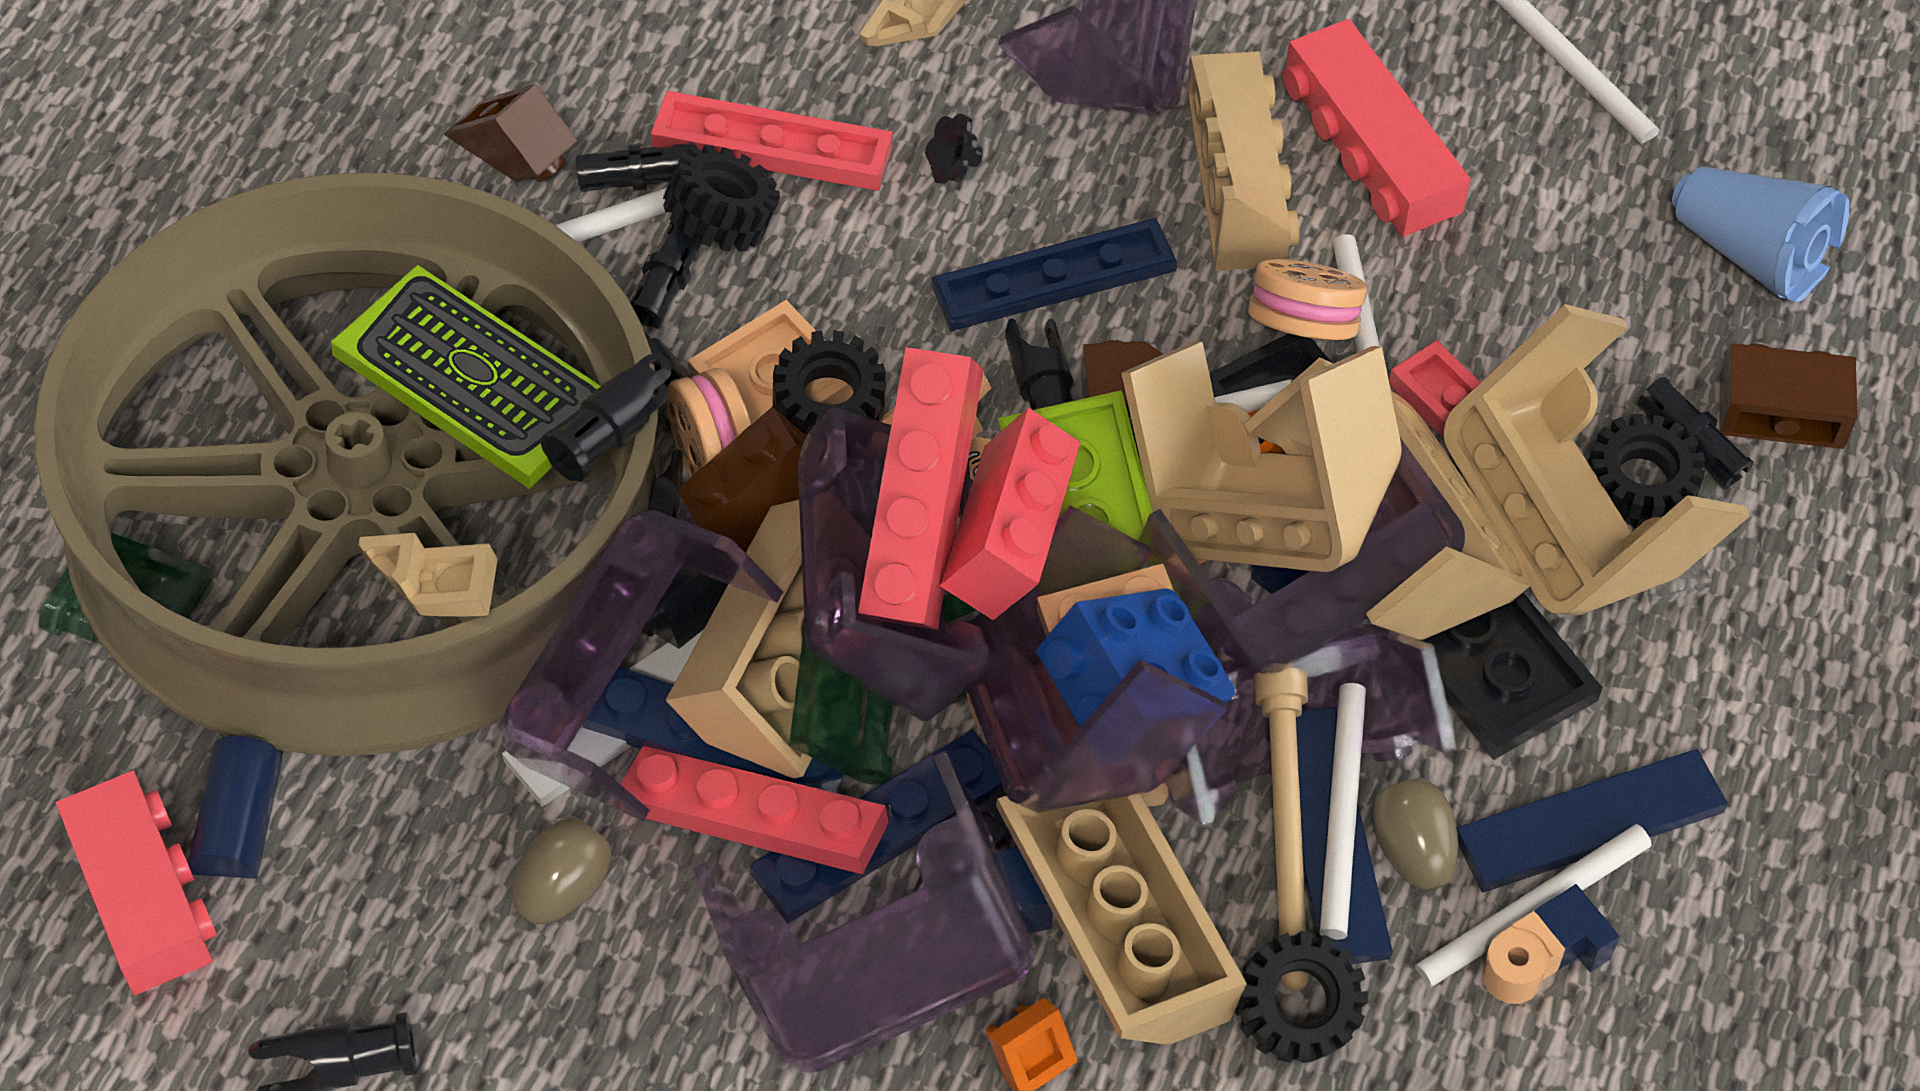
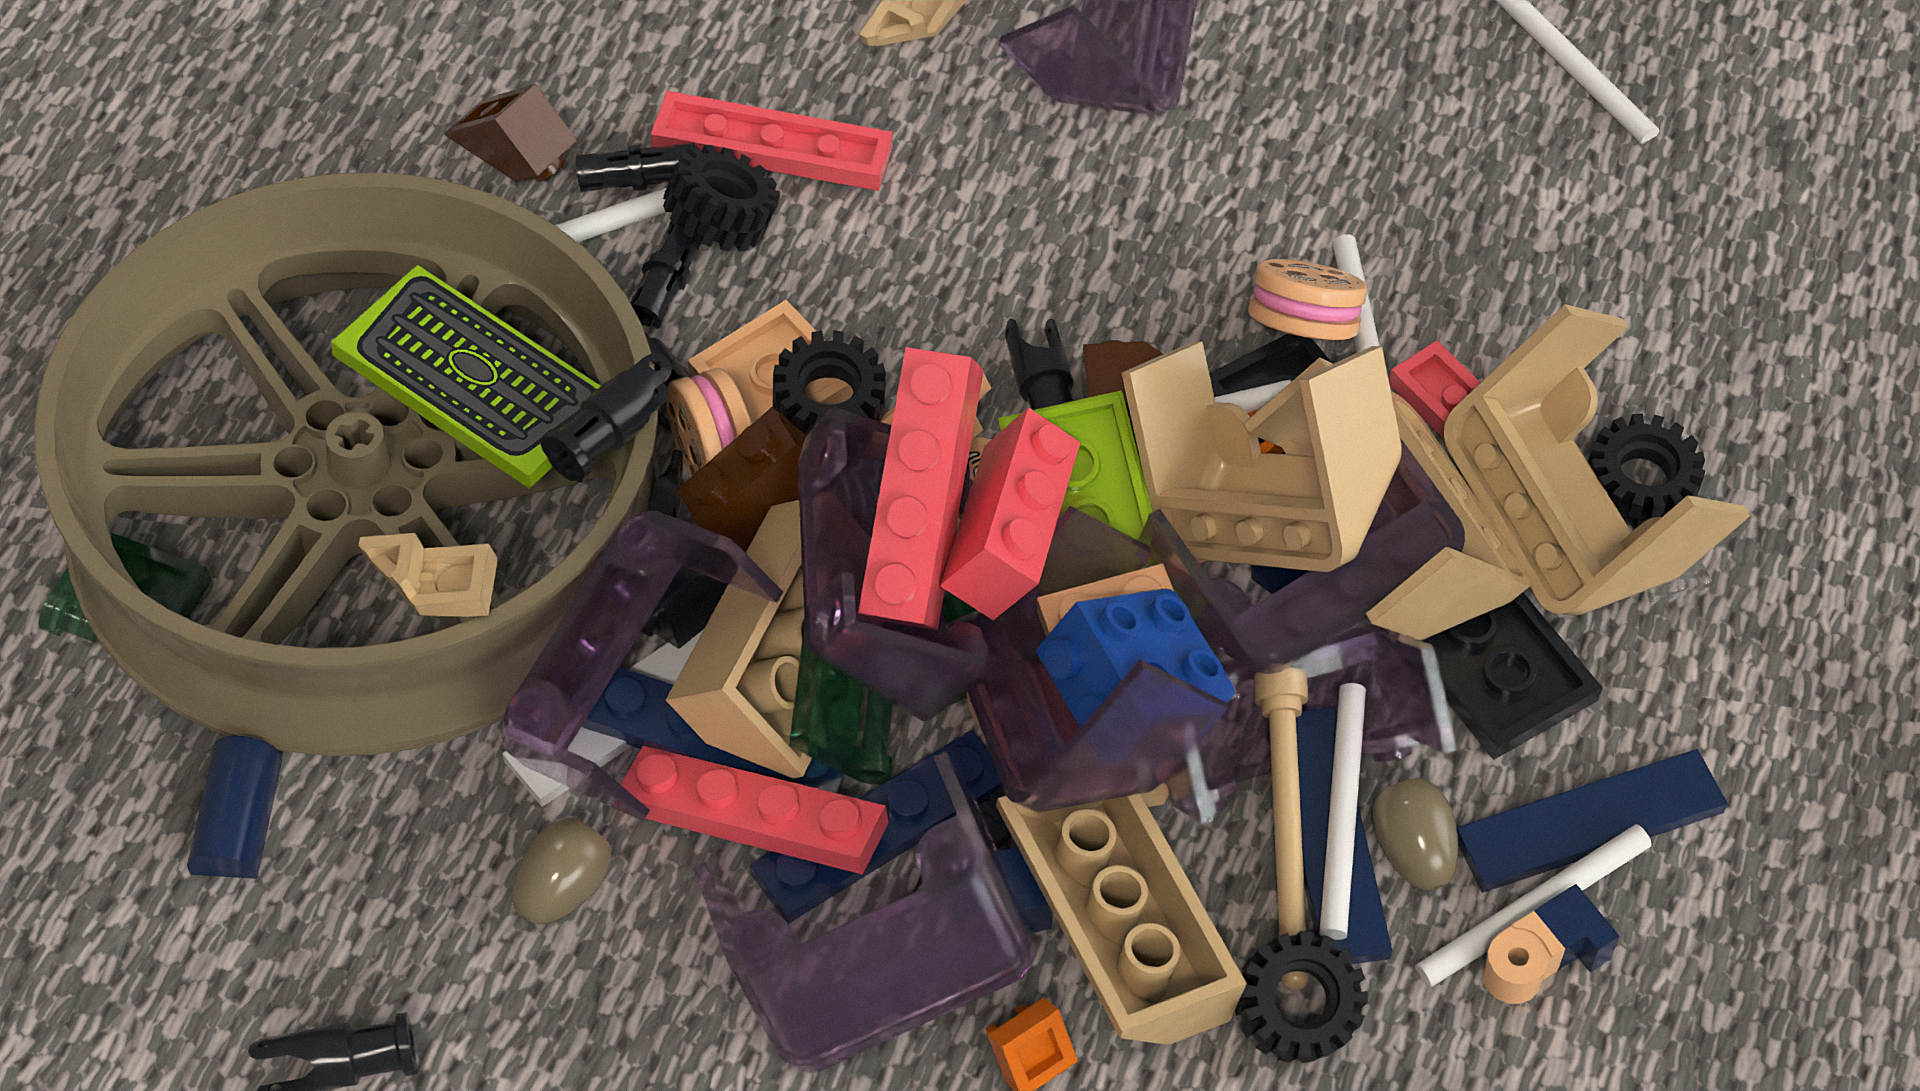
(137, 881): coral brick -> none
(953, 149): black plant -> none
(1053, 274): dark blue tile -> none
(1239, 160): tan wedge -> none
(1375, 128): coral brick -> none
(1721, 456): black pin -> none
(1765, 224): light blue cone -> none
(1788, 395): reddish brown brick -> none

